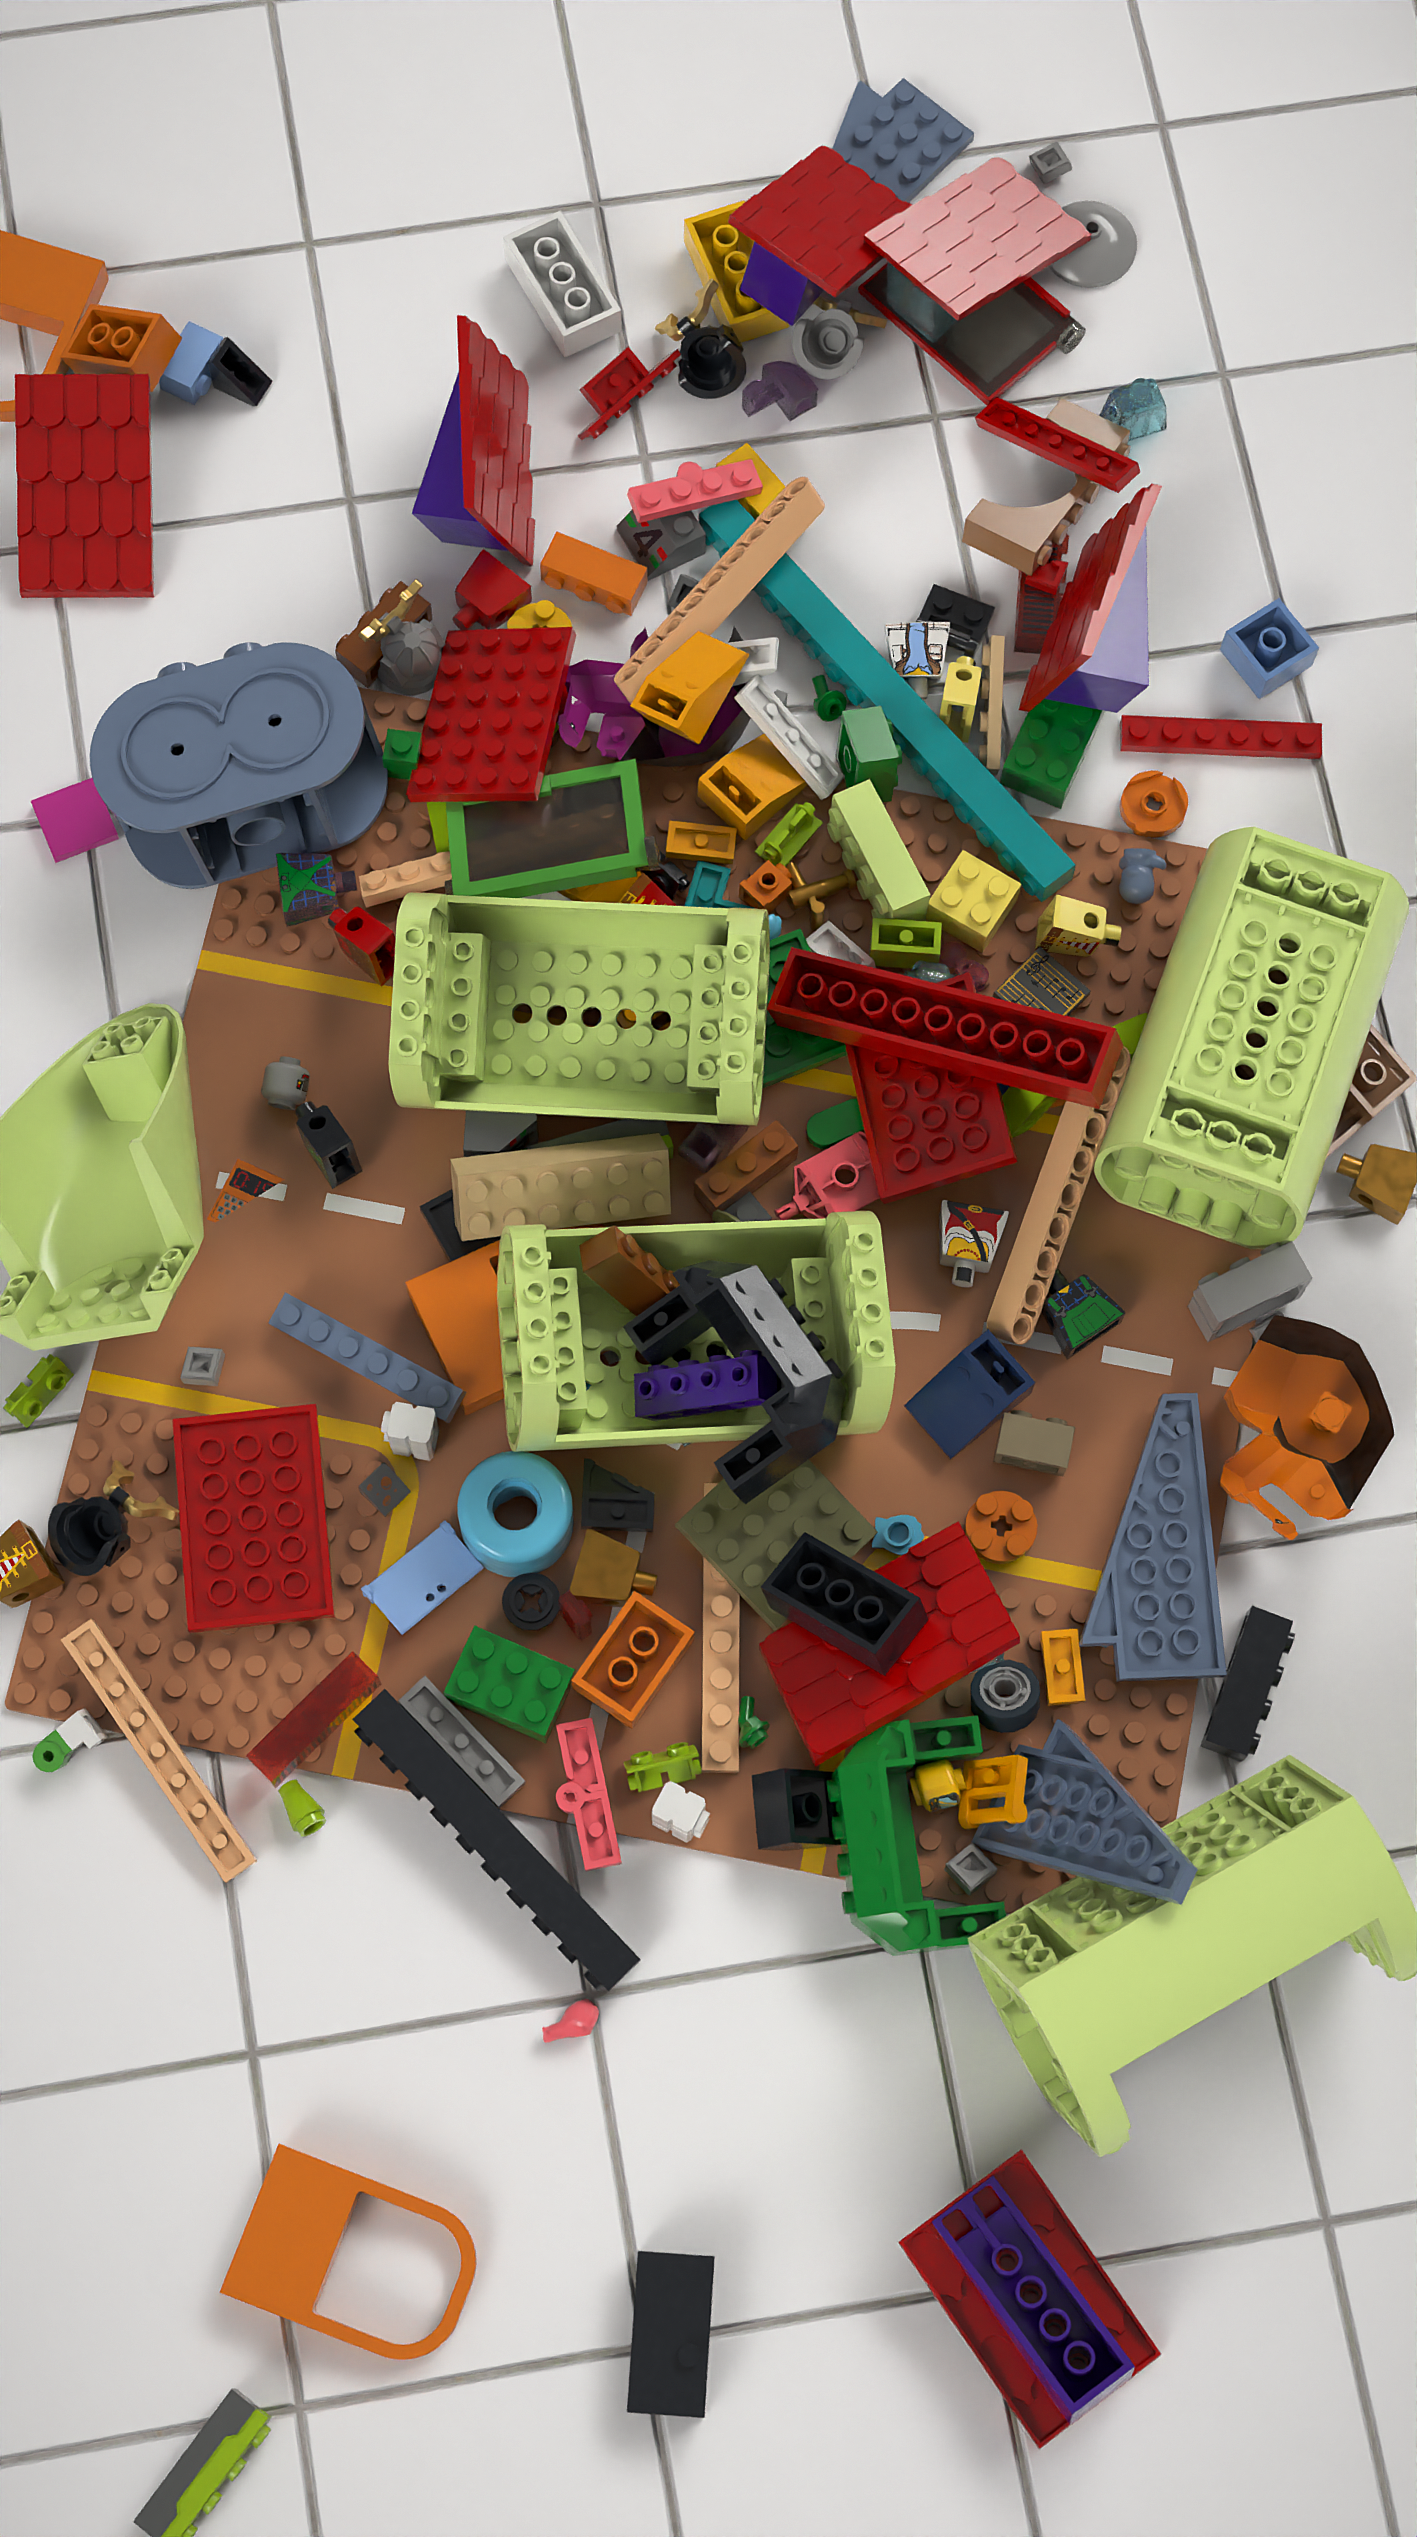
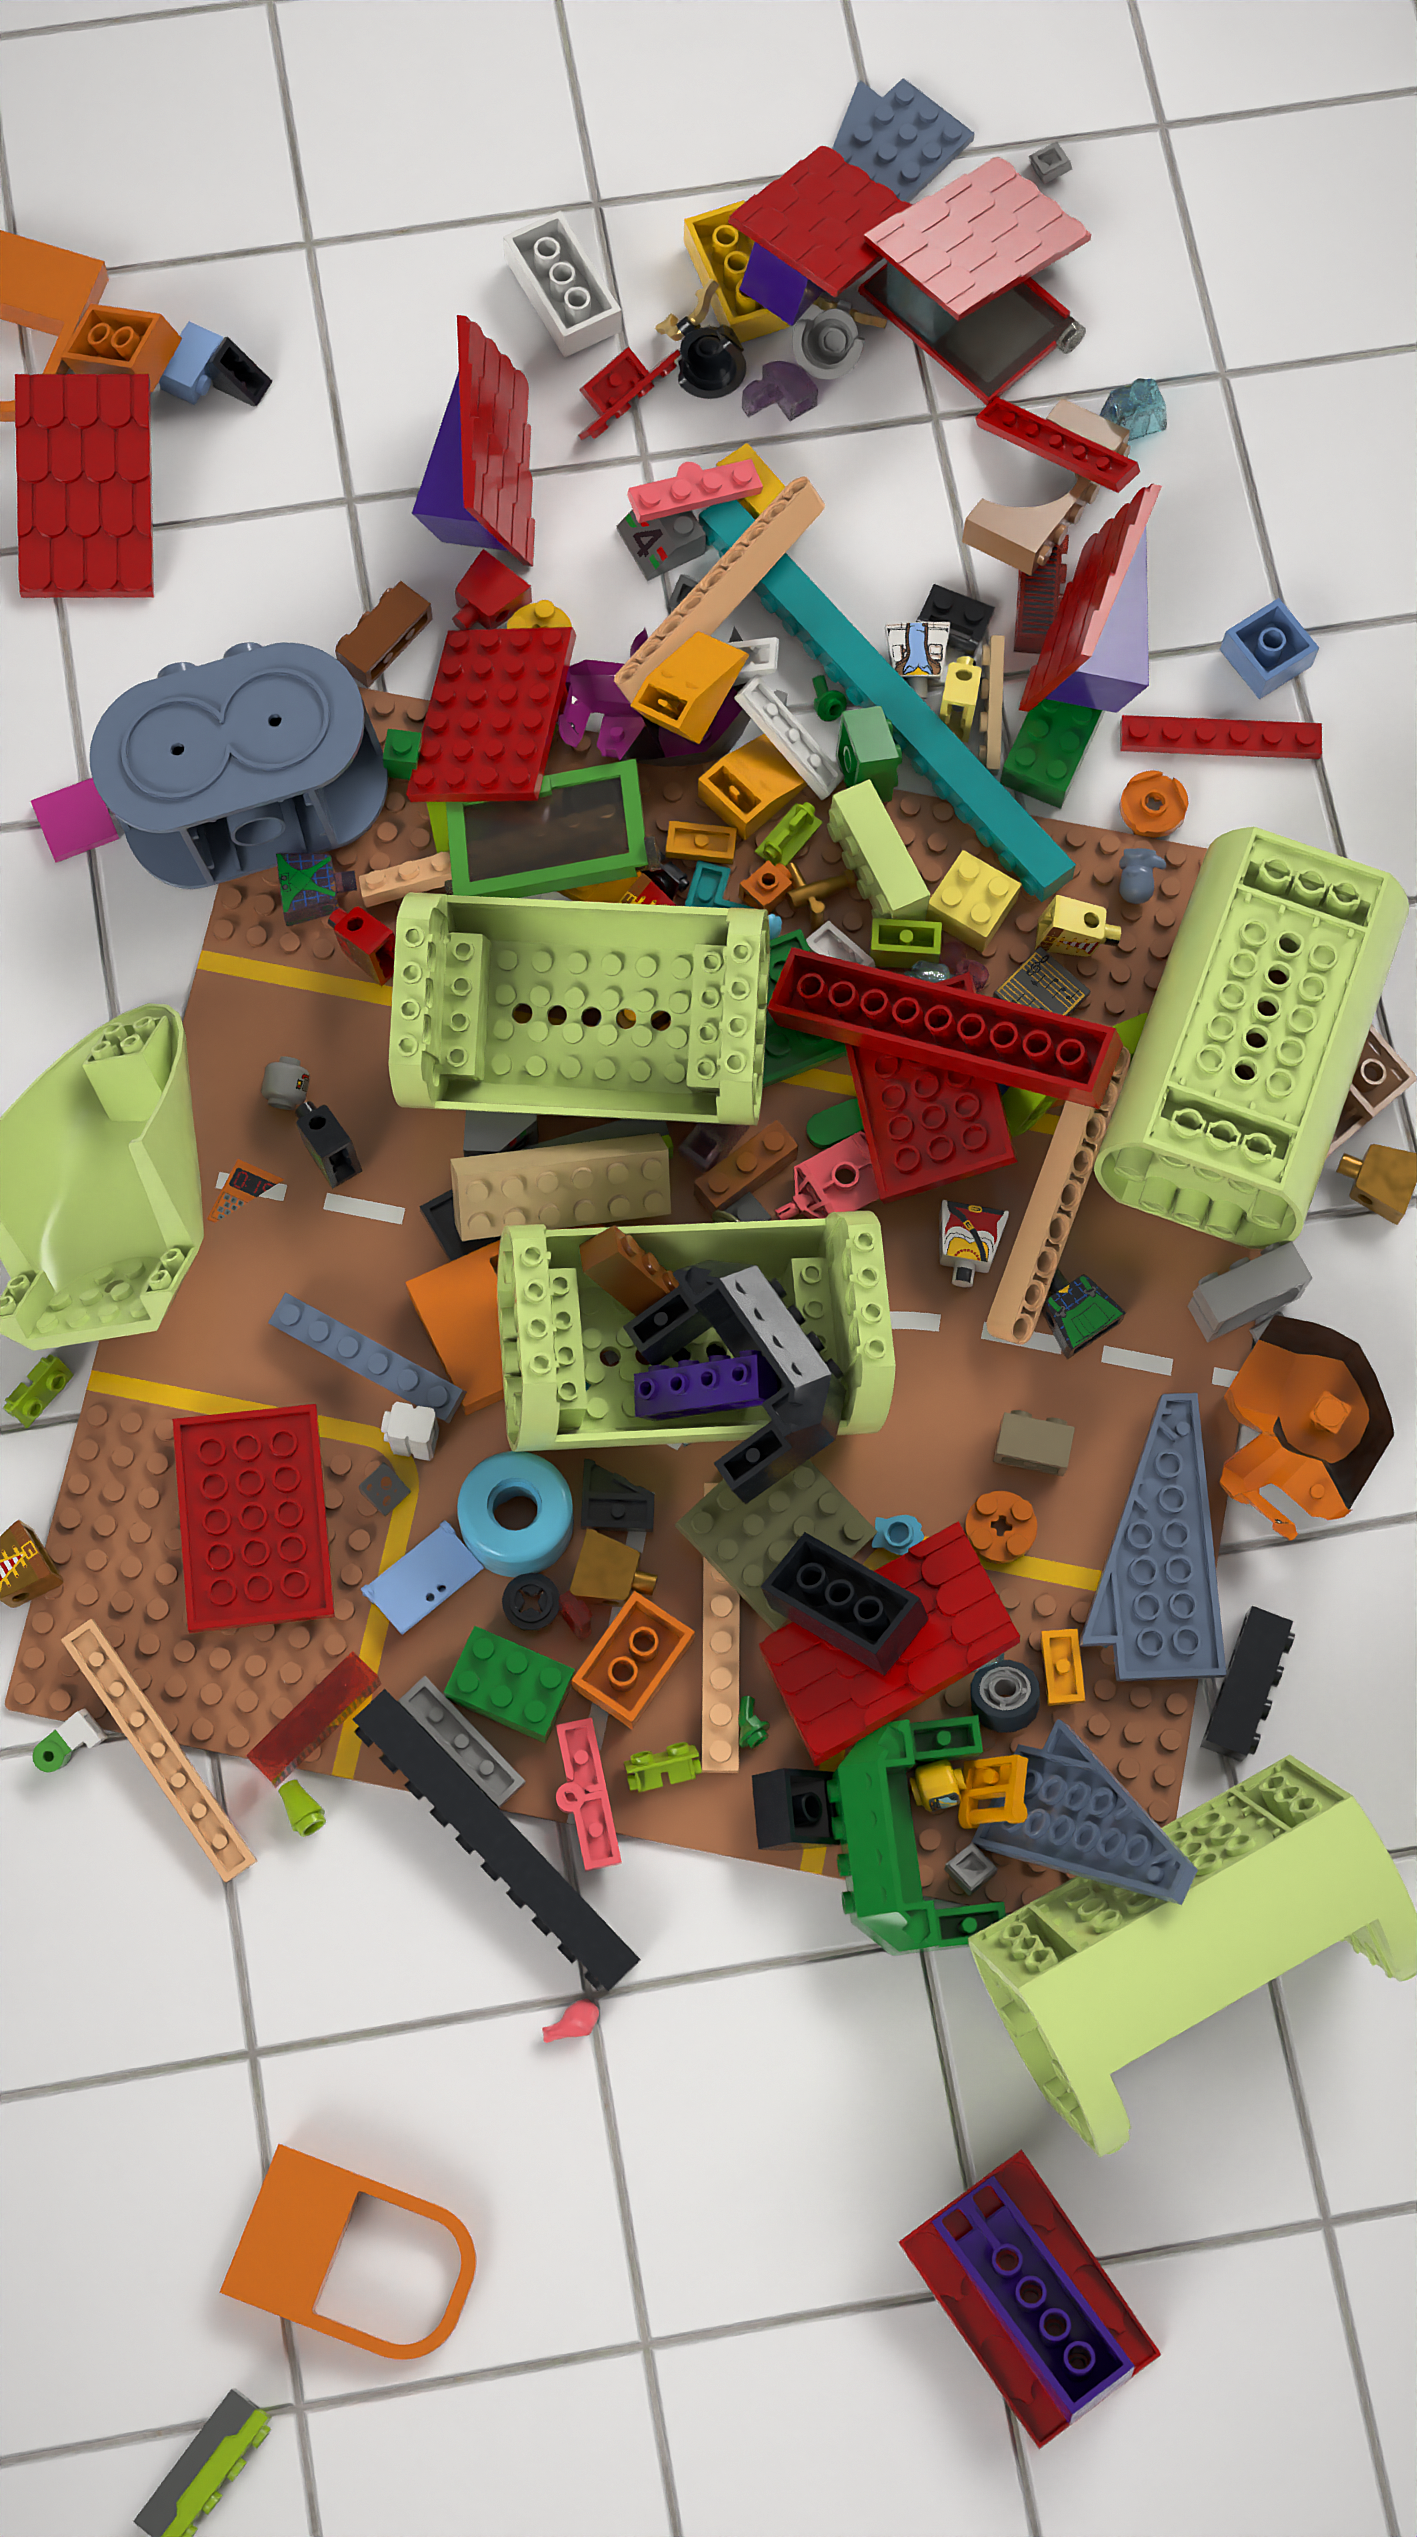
(95, 1530): black helmet -> none
(202, 1366): light grey tile -> none
(408, 648): light grey helmet -> none
(593, 574): orange brick -> none
(670, 2334): black brick -> none
(680, 1812): white brick -> none
(970, 1394): dark blue slope -> none
(1048, 576): red tile -> none
(1108, 252): light grey dish -> none

